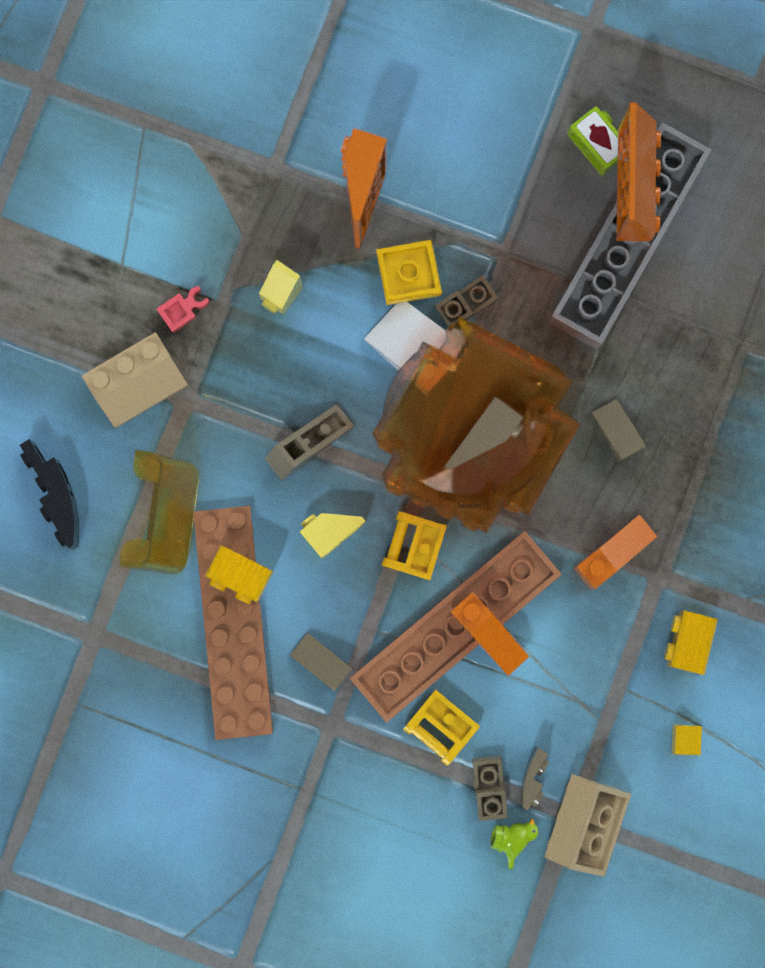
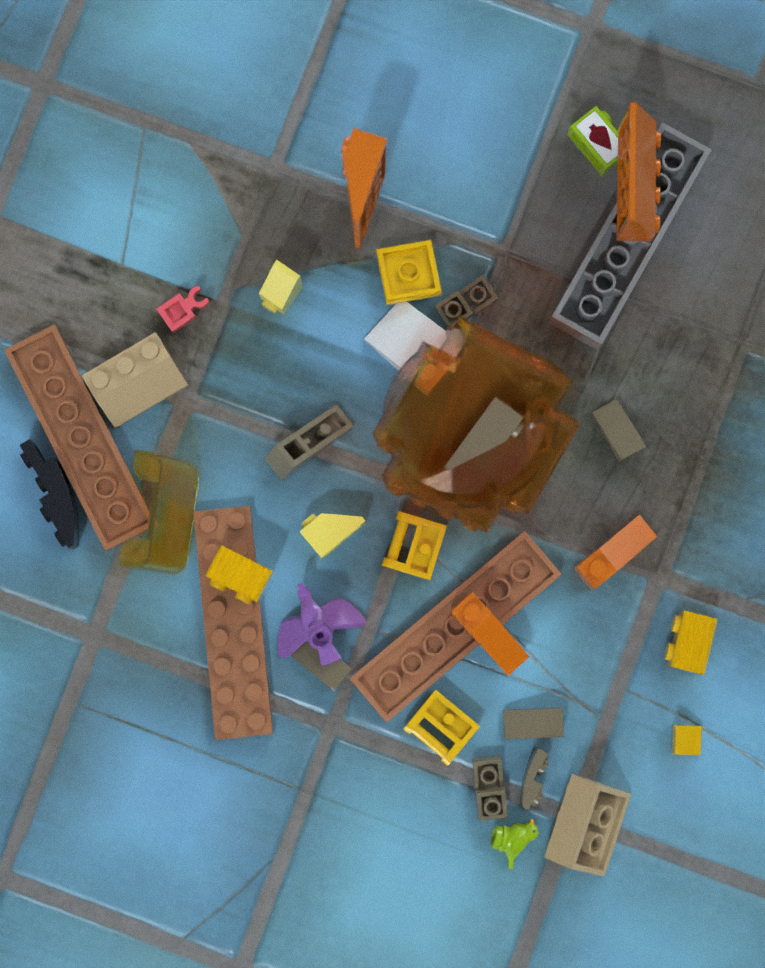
(80, 437): none -> nougat plate
(316, 626): none -> medium lavender animal
(533, 723): none -> dark tan slope

